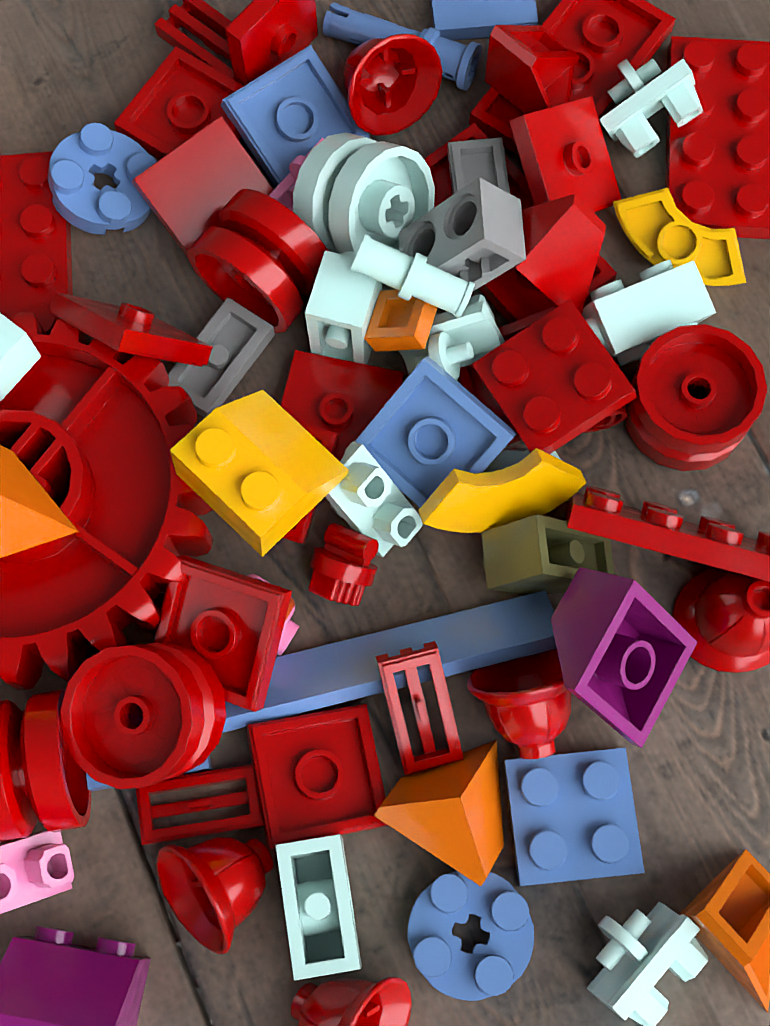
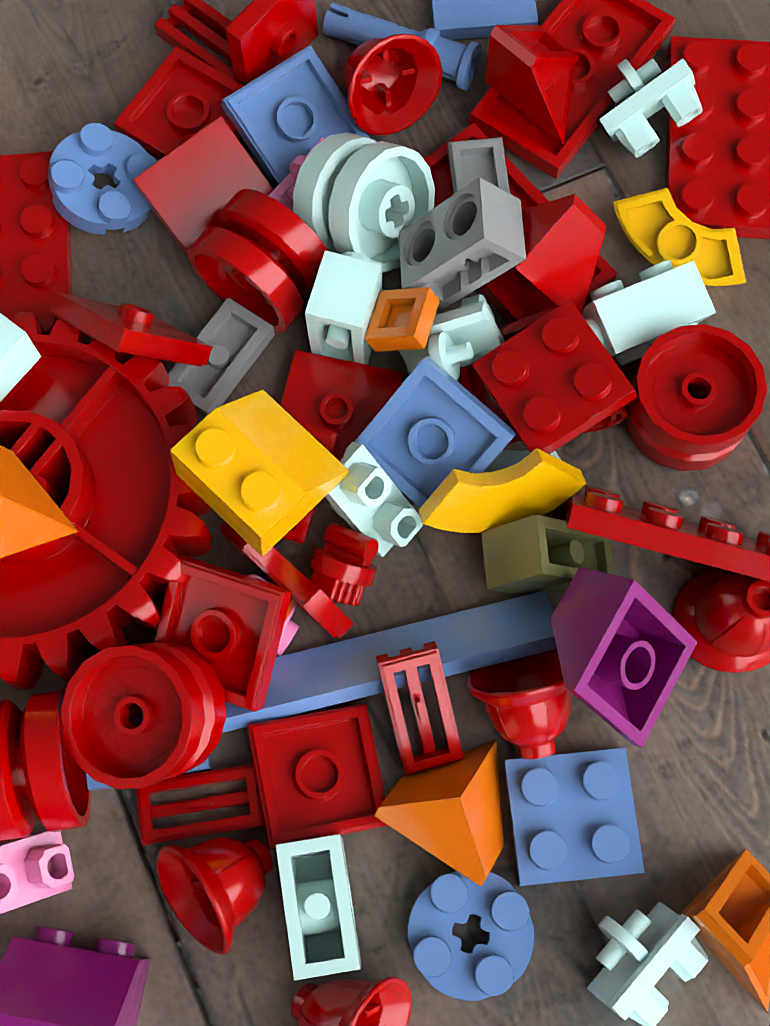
(285, 575): none -> red tile
(412, 276): light aqua pin -> none
(566, 154): red plate -> none

